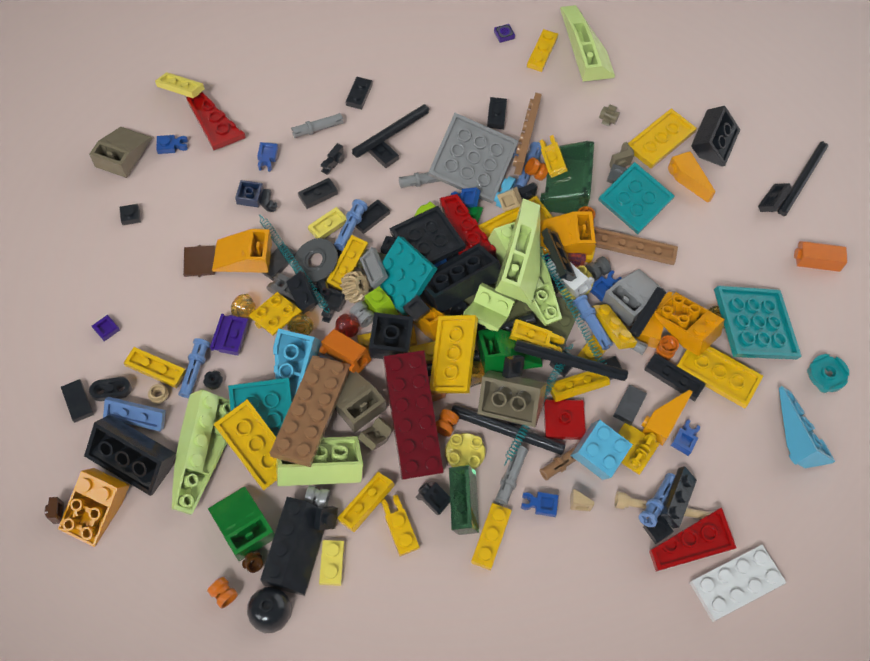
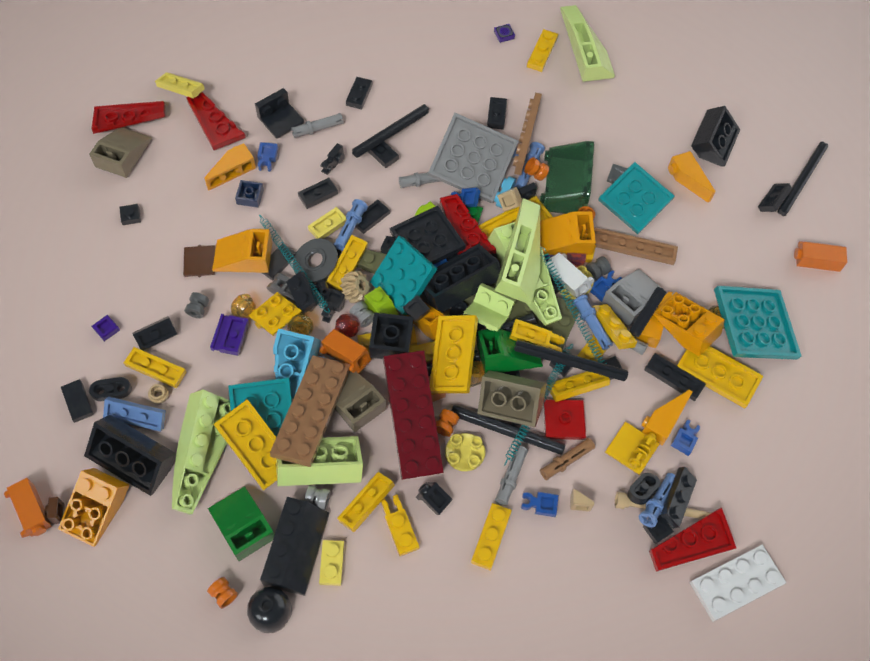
(28, 508): none -> orange brick
(123, 115): none -> red wing
(154, 333): none -> black plate
(169, 144): blue plate -> none
(195, 357): medium blue pin -> none
(196, 305): none -> dark grey wheel
(213, 384): black plate -> none
(232, 165): none -> light orange slope
(253, 566): reddish brown plate -> none
(265, 201): black arm -> none
(277, 113): none -> black bracket
(325, 517): black plate -> none
(373, 267): light grey tile -> none
(376, 434): dark tan bracket -> none
(463, 500): clear green brick -> none
(513, 366): black plate -> none
(553, 157): yellow hinge -> none
(558, 255): black plate -> none
(601, 450): medium azure brick -> none
(609, 115): dark tan gear -> none
(623, 158): dark tan bracket -> none
(630, 405): black tile -> none
(643, 488): none -> black plate
(661, 138): yellow plate -> none
(667, 347): orange wheel -> none
(802, 443): medium azure wedge -> none
(824, 382): teal plate -> none

